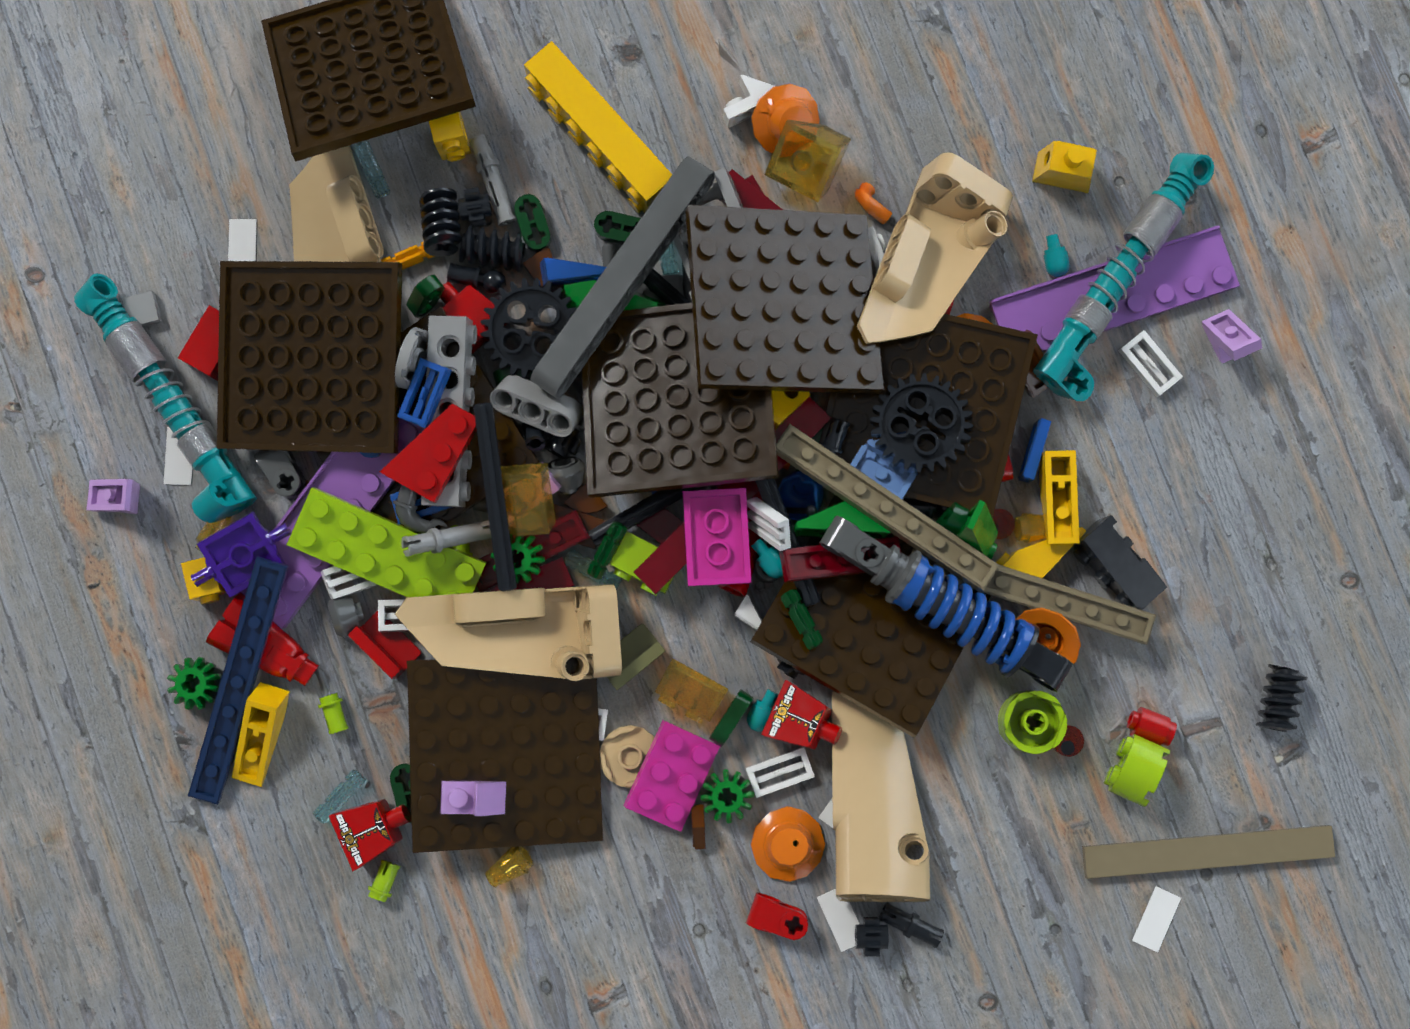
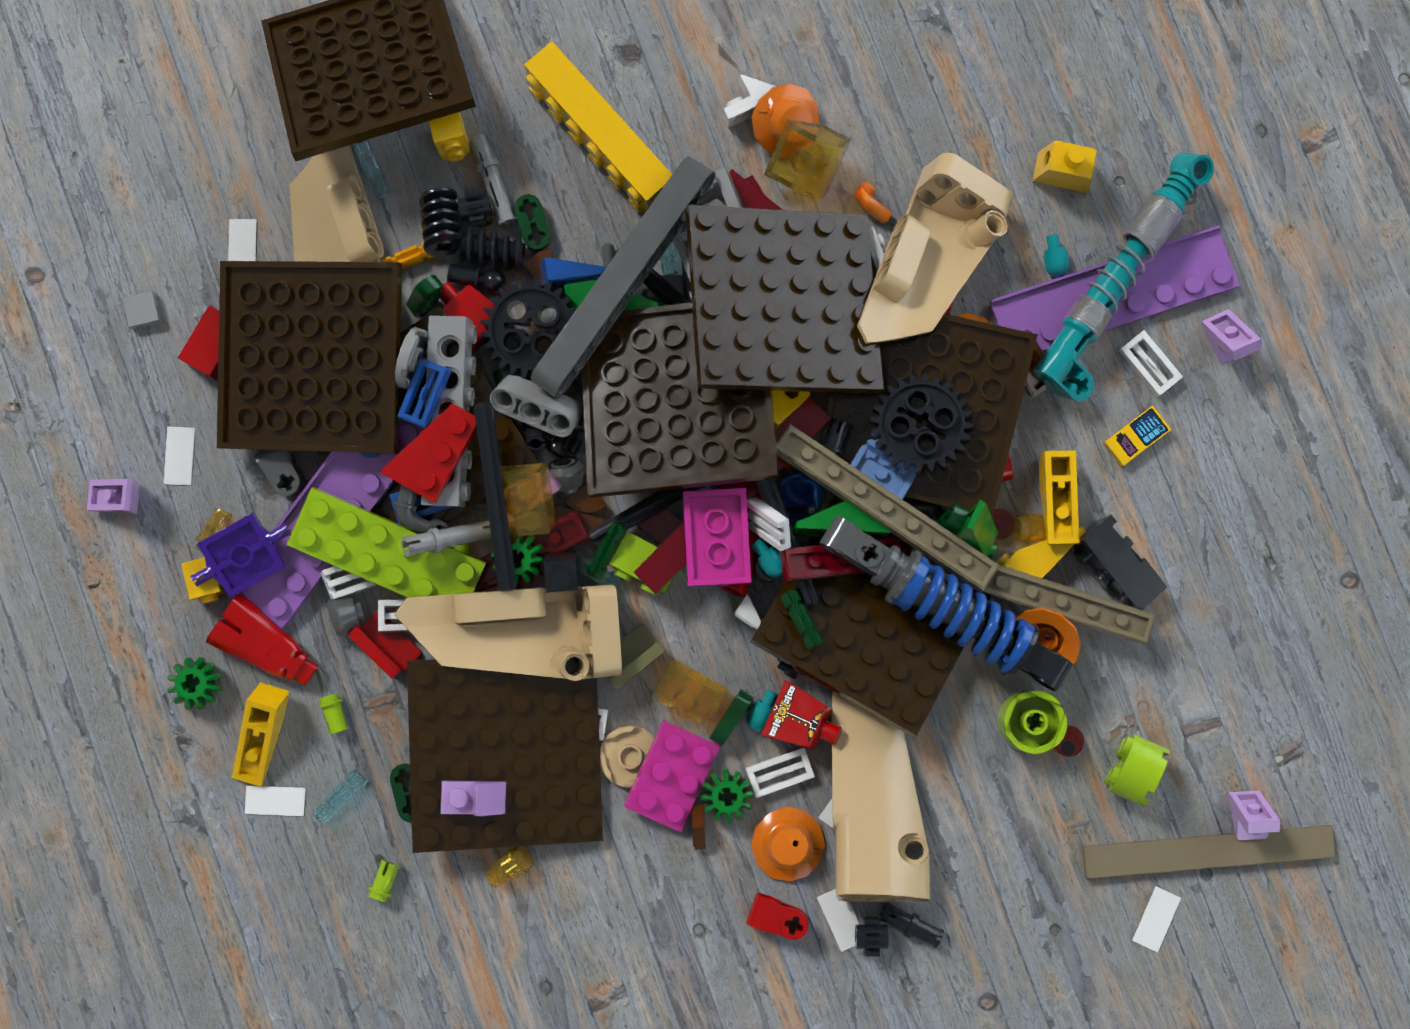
(142, 361): teal piece -> none
(238, 680): dark blue tile -> none
(275, 800): none -> white sticker
(369, 830): red torso -> none
(560, 571): none -> black brick
(618, 220): dark green beam -> none
(1034, 450): blue tile -> none
(1137, 436): none -> tile
(1152, 726): red brick -> none
(1252, 815): none -> lavender slope
(1281, 699): black piece -> none

